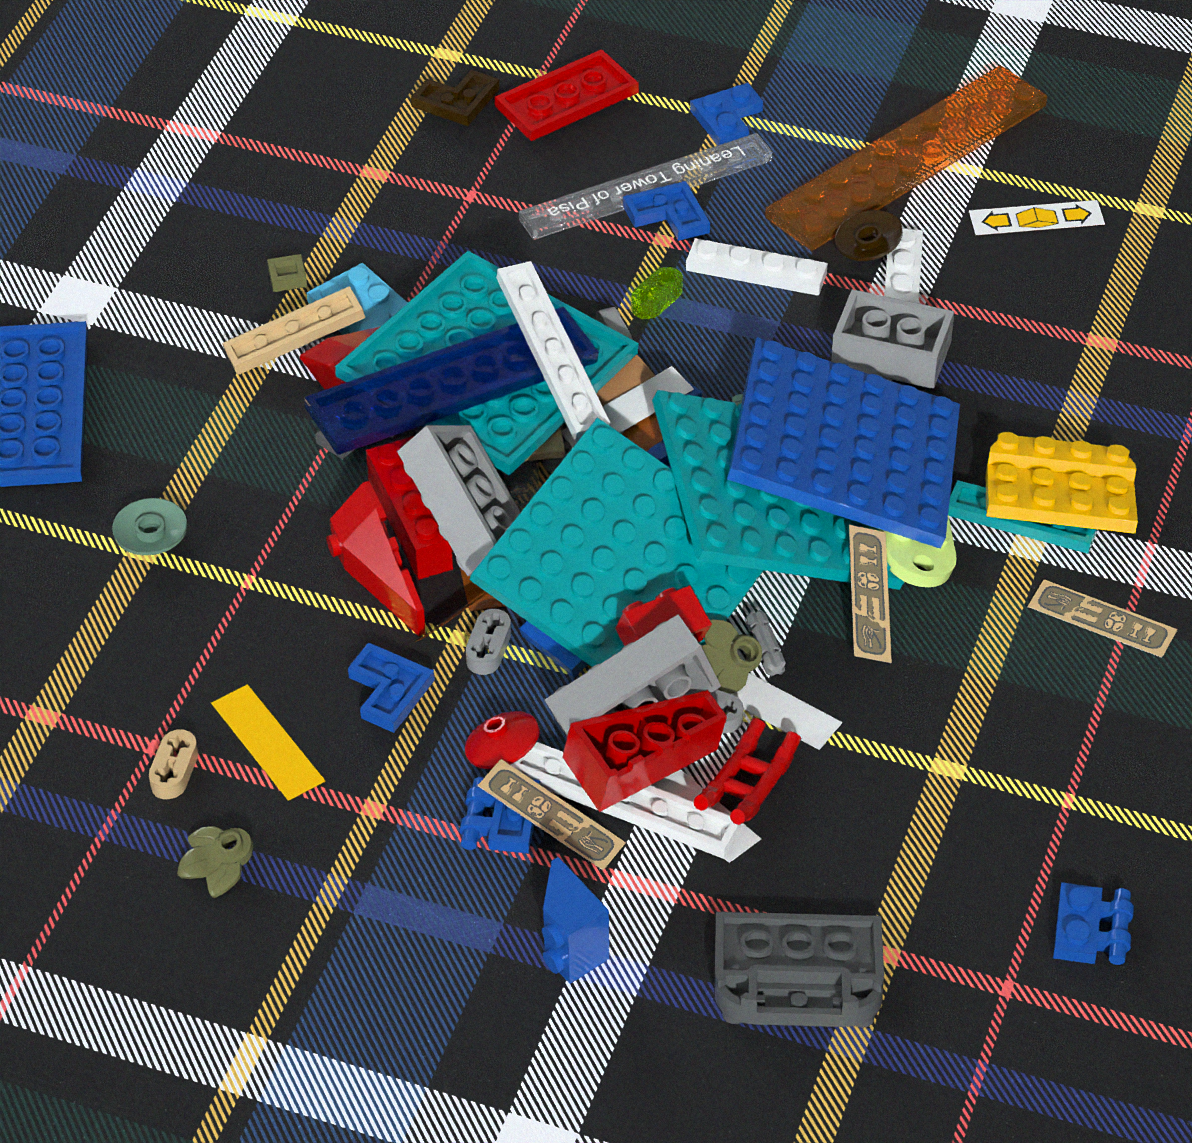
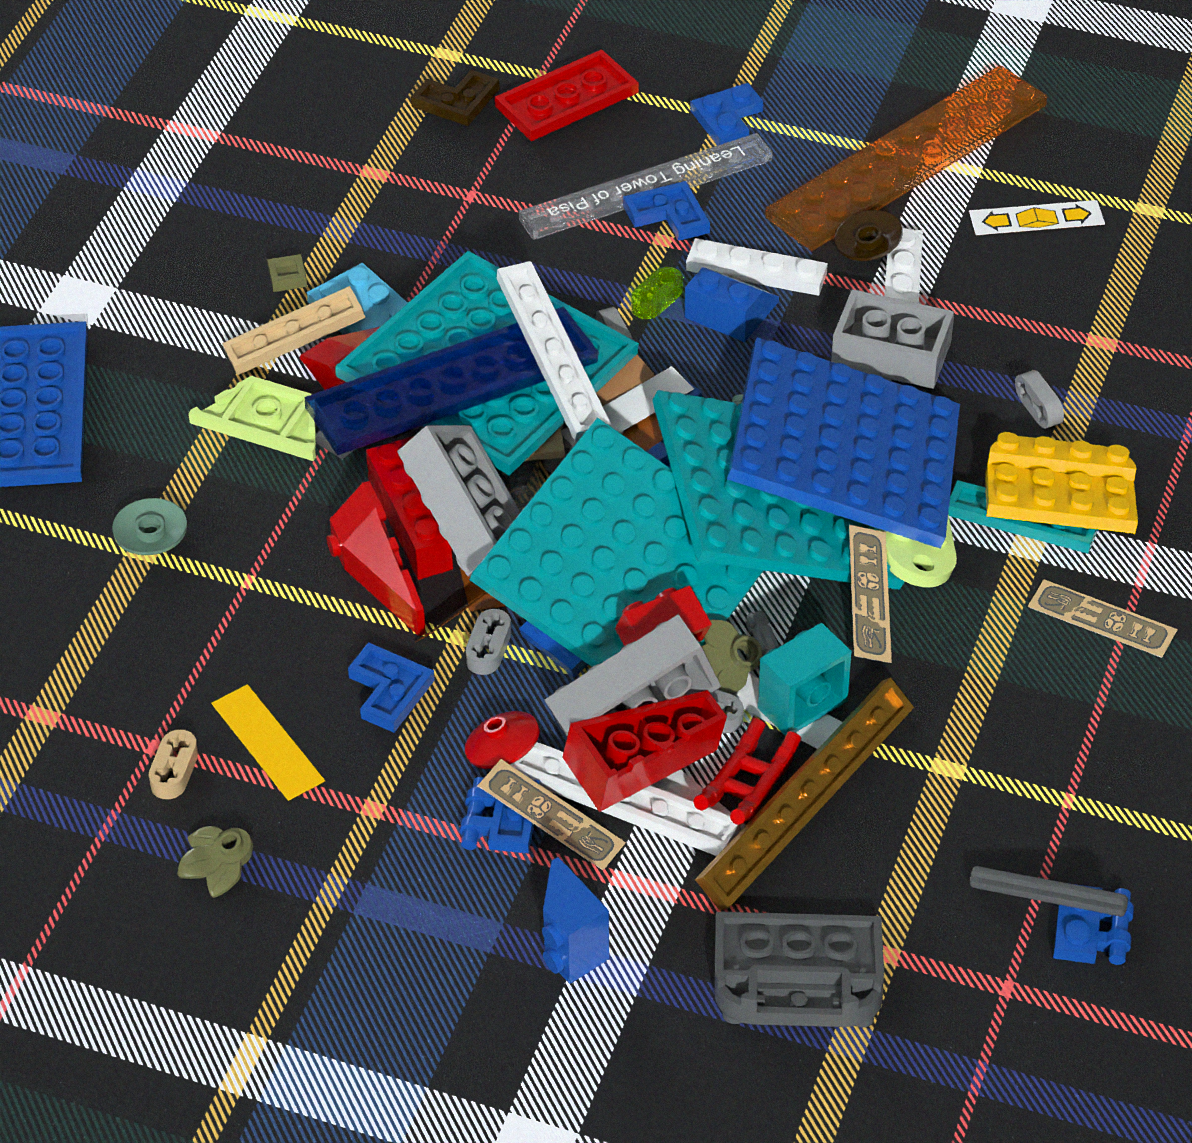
(262, 415): none -> yellowish green wing
(727, 304): none -> blue slope
(804, 679): none -> teal brick
(804, 794): none -> pearl gold plate
(1039, 399): none -> light grey beam
(1049, 891): none -> dark grey axle

